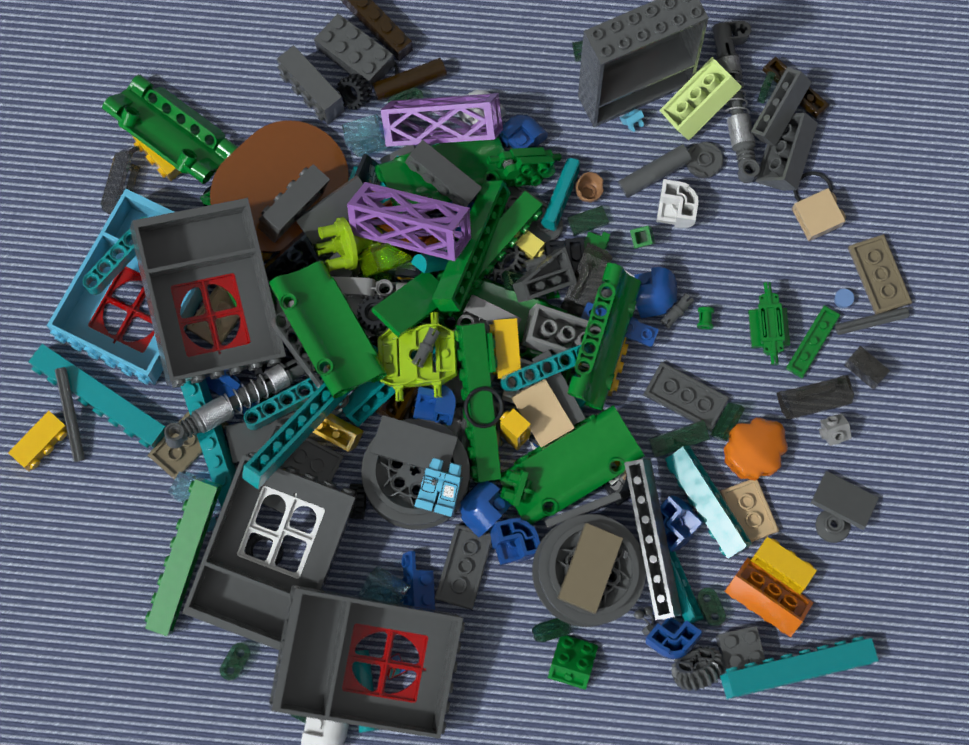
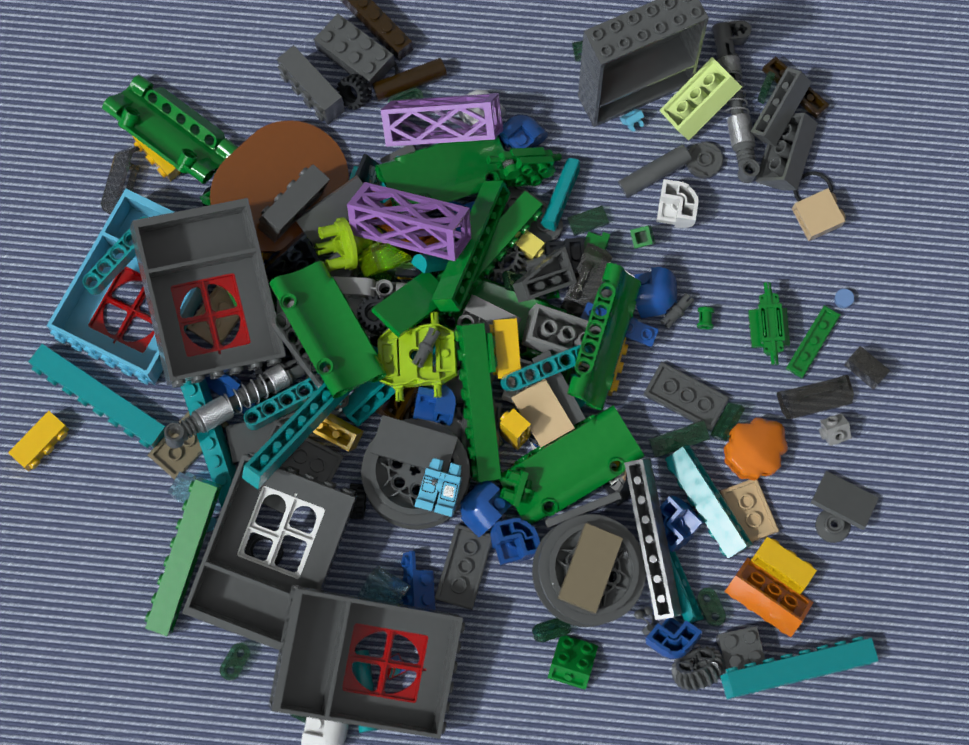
(69, 414): dark grey axle -> none
(365, 135): clear light blue brick -> none
(442, 174): dark grey brick -> none
(467, 402): black tyre -> none
(589, 187): medium nougat hair -> none
(872, 320): dark grey axle -> none
(879, 274): dark tan tile -> none

